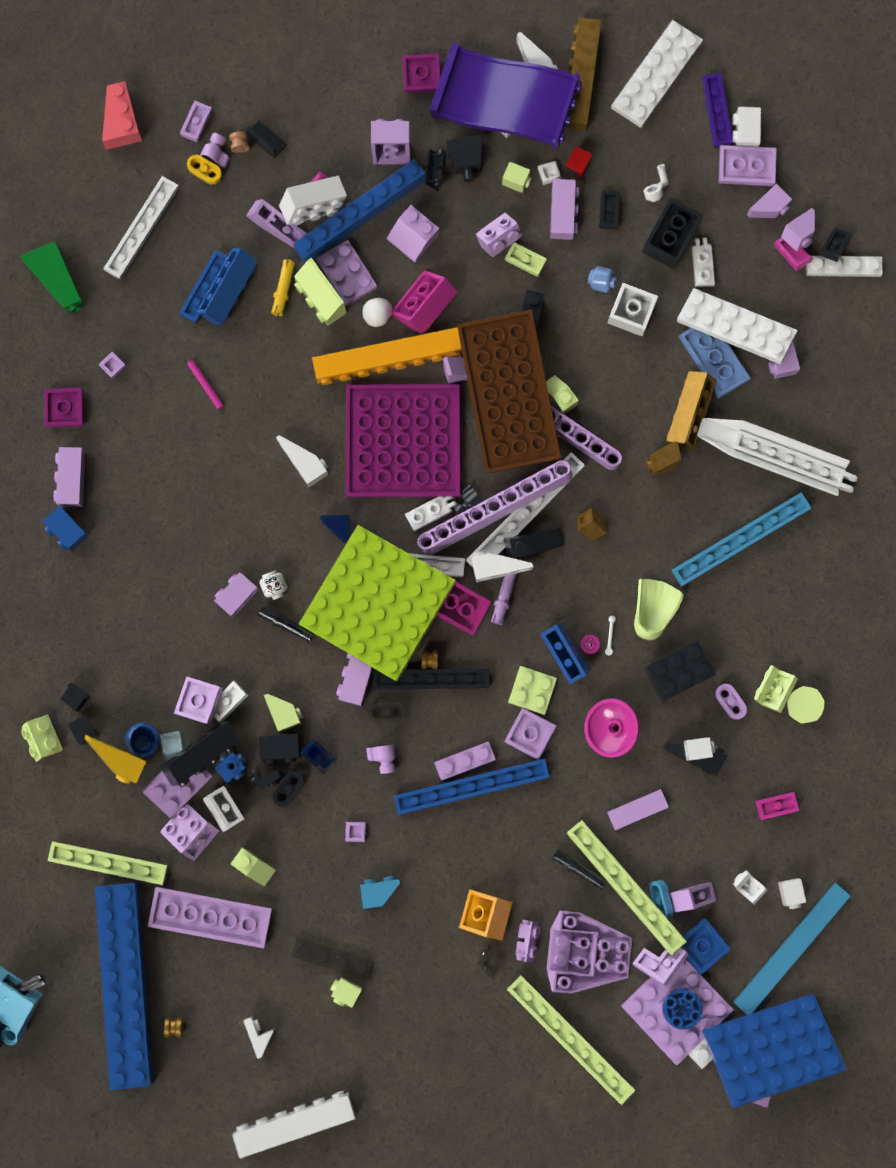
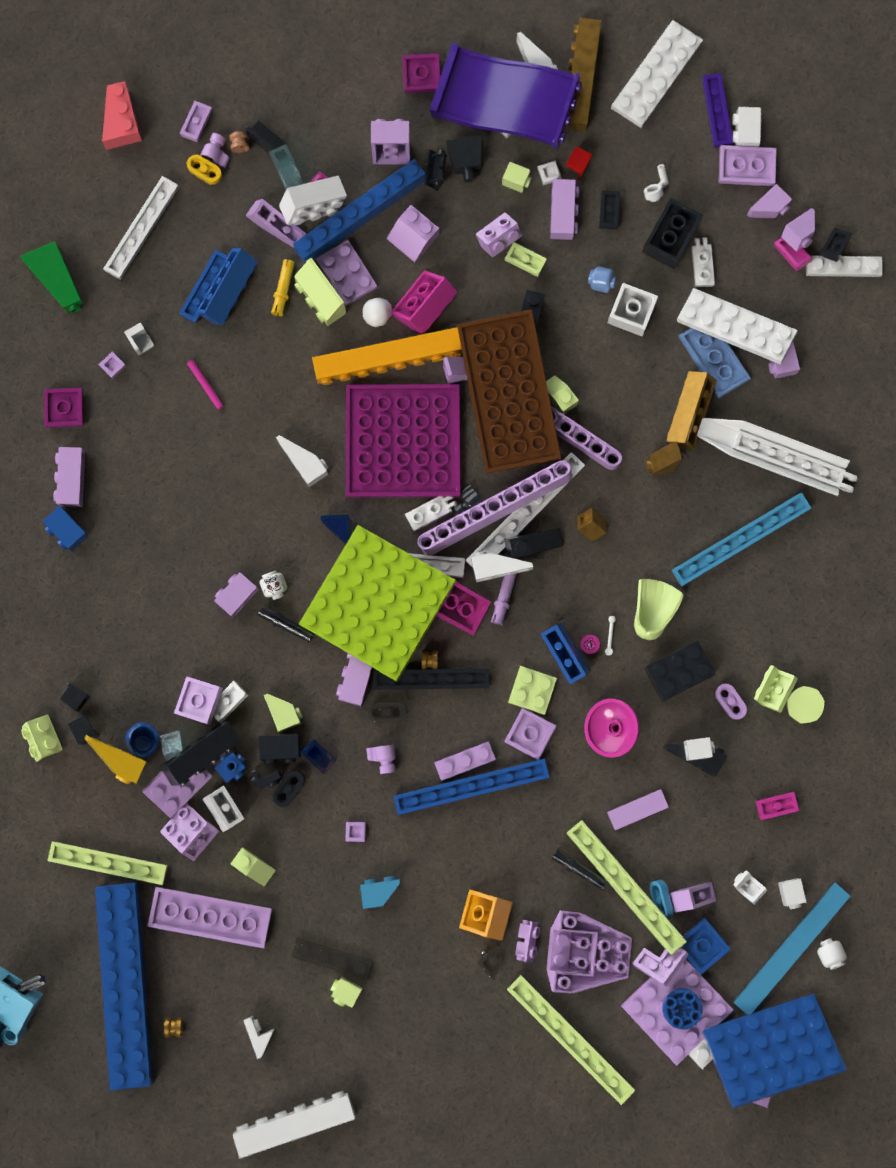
(139, 339): none -> white panel
(285, 166): none -> clear light blue slope
(832, 954): none -> white head

